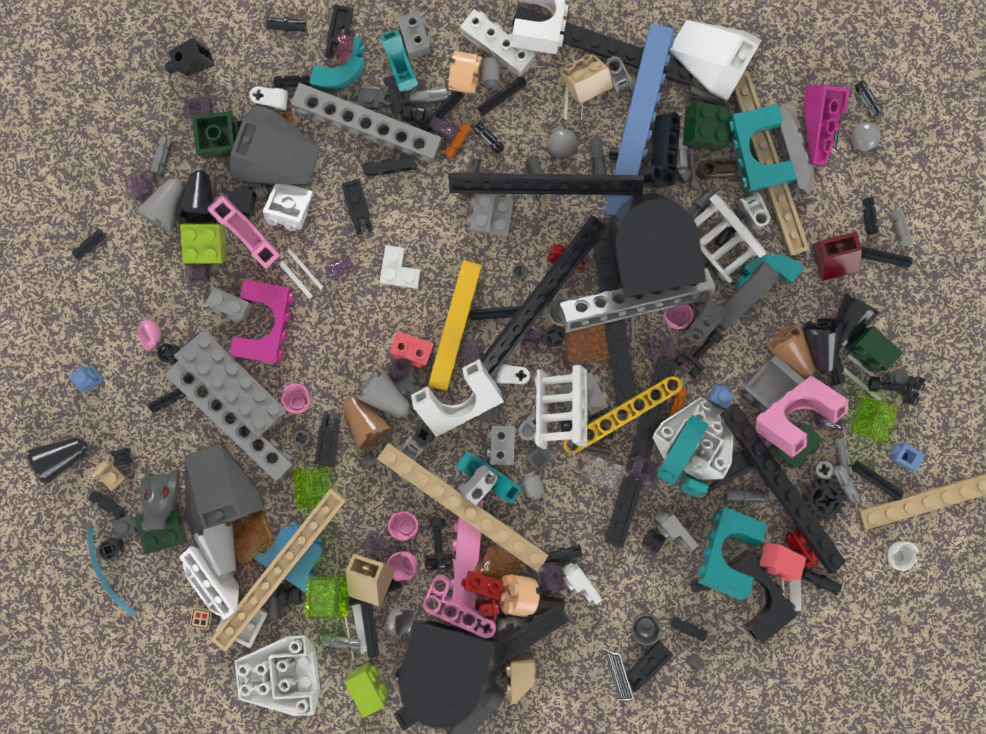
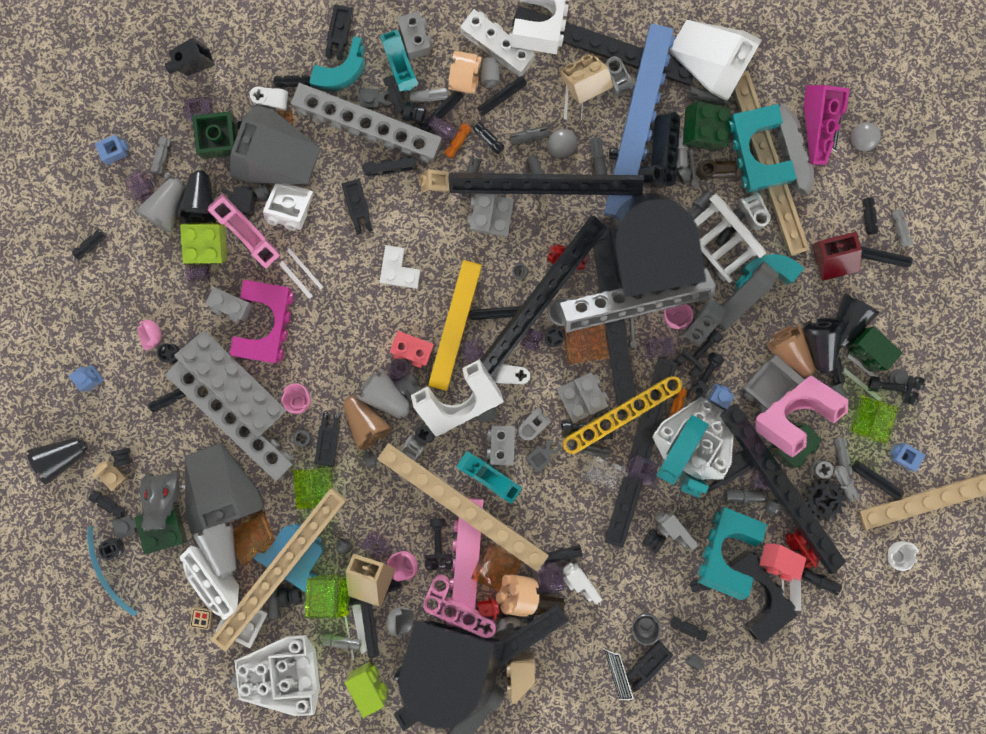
(106, 149): none -> medium blue brick
(286, 24): black pin -> none
(338, 267): clear purple cone -> none
(343, 546): none -> dark grey hinge
(345, 47): clear pink plate -> none
(403, 526): bright pink hair -> none
(434, 180): none -> tan bracket
(479, 484): light grey leg -> none
(483, 585): red hinge -> none
(529, 135): none -> dark grey pin
(532, 485): light grey brick -> none
(578, 413): white fence -> none
(700, 386): none -> black bar
(773, 507): none -> dark grey hinge
(824, 423): cone -> none
(868, 98): black axle -> none

